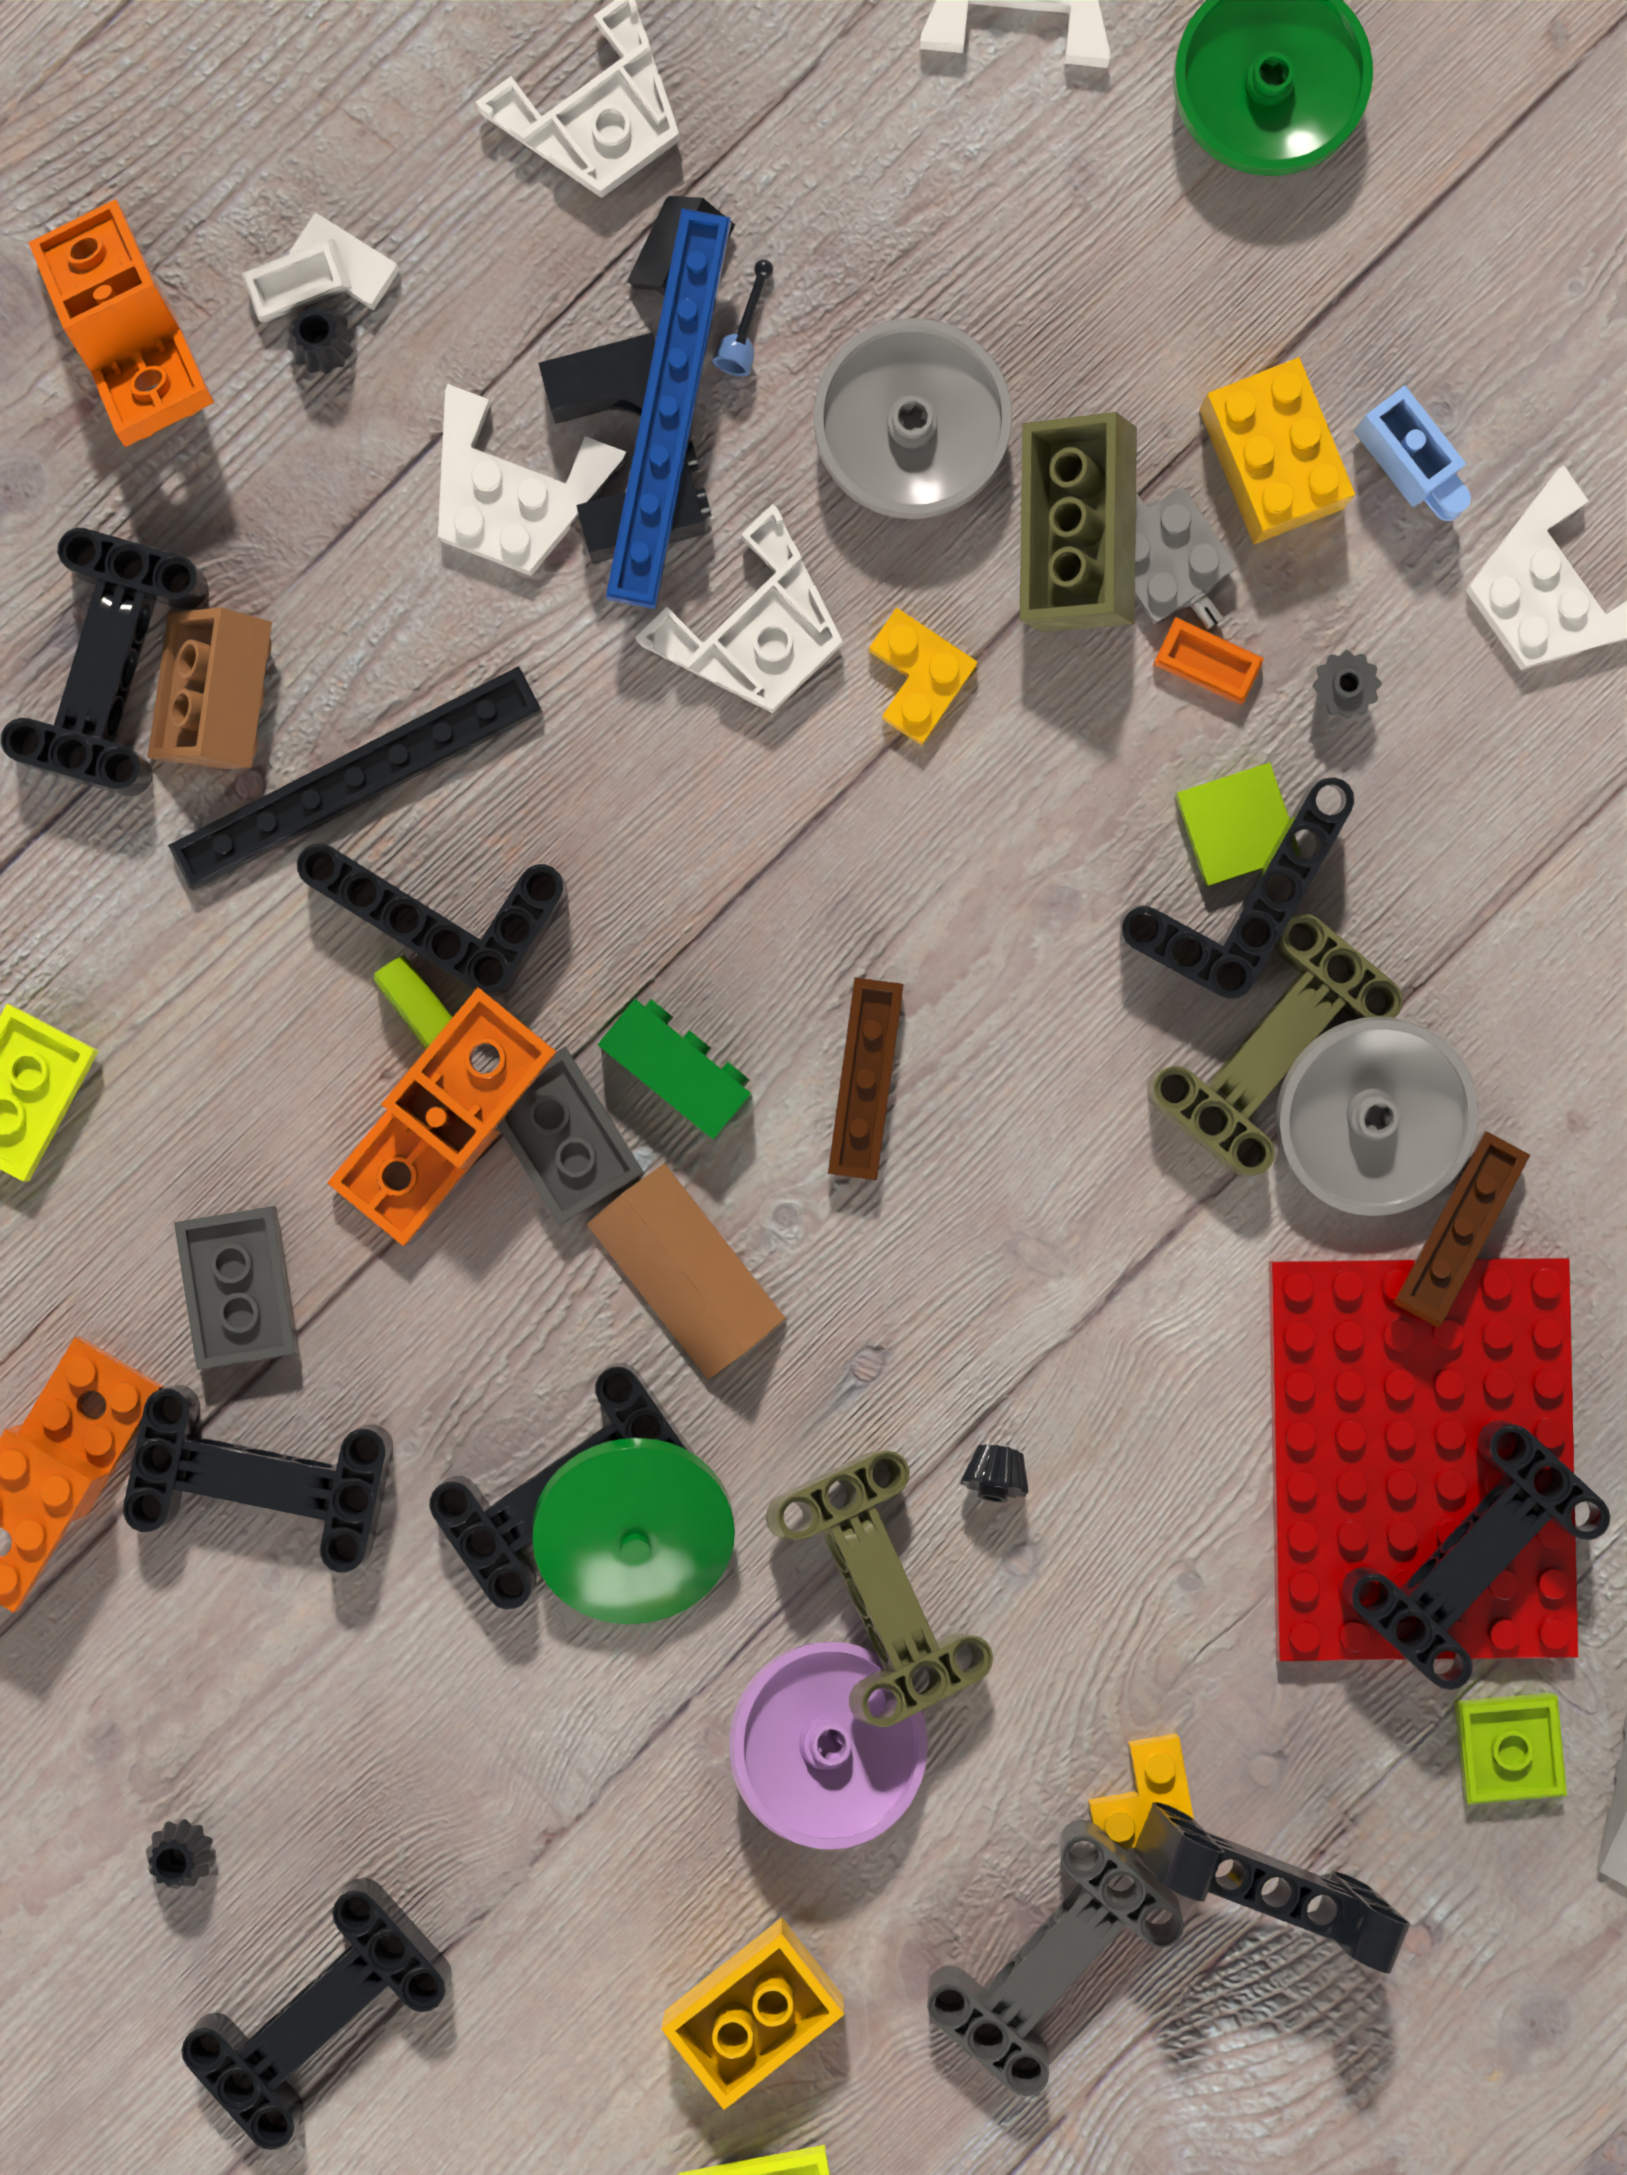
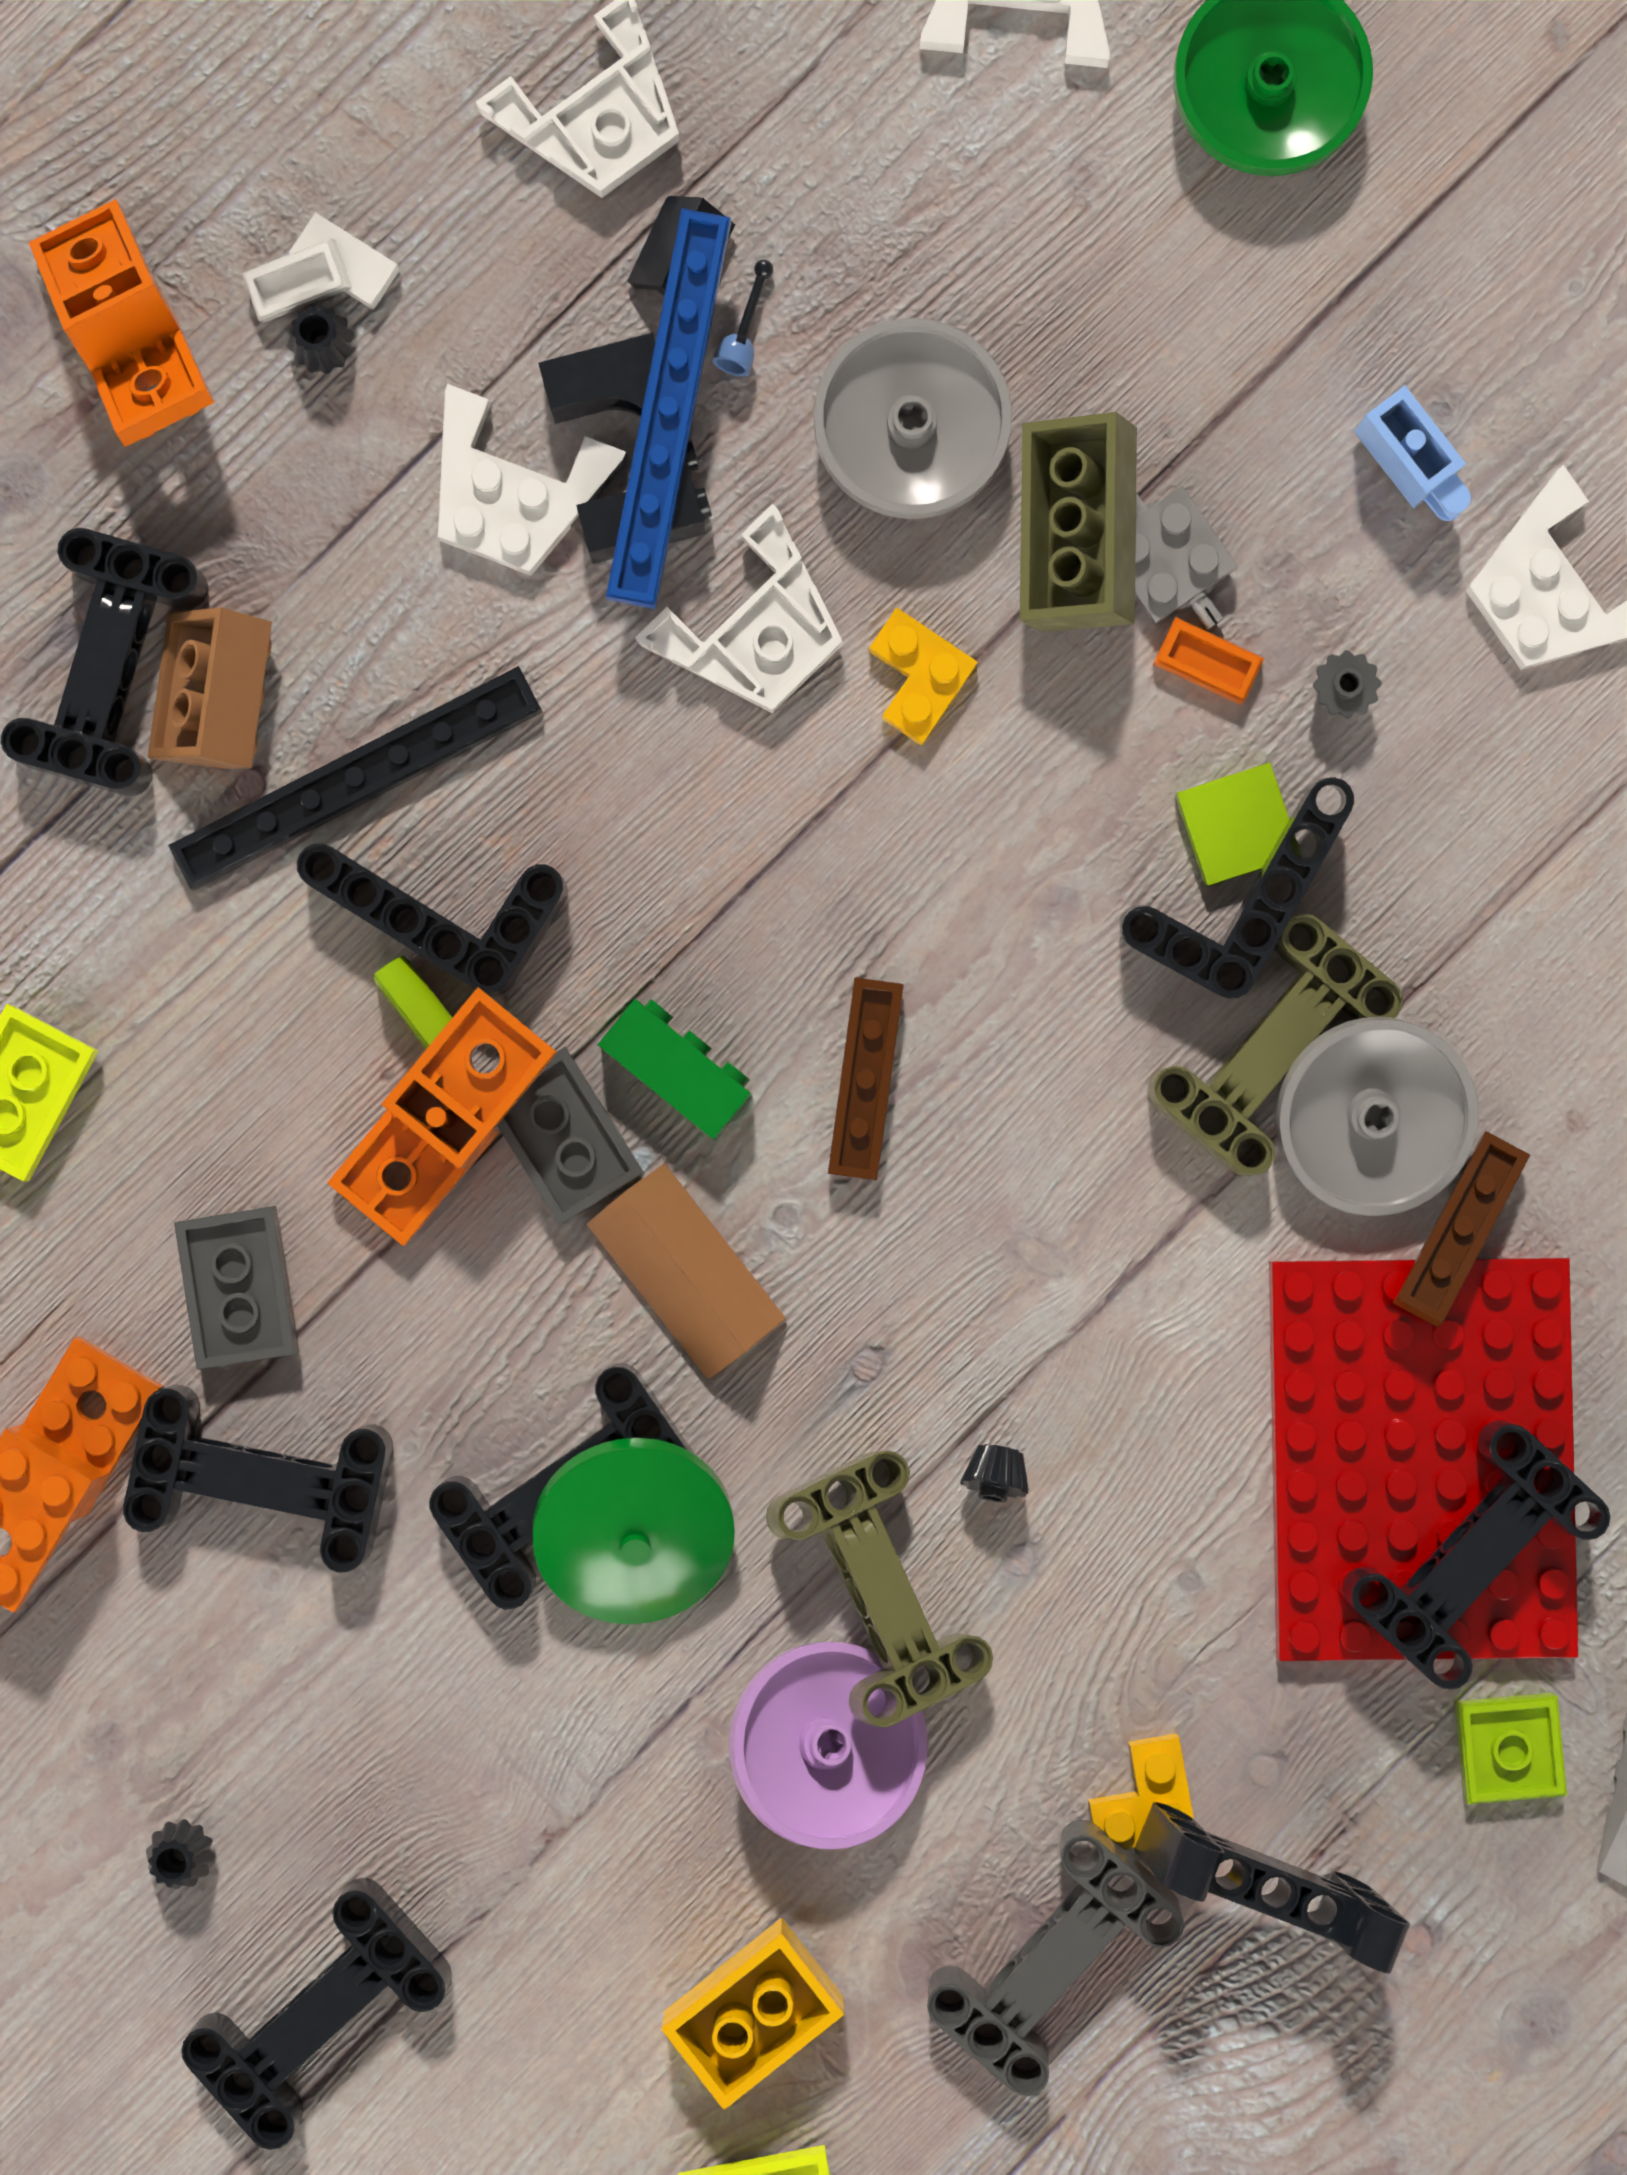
(1276, 450): yellow brick -> none

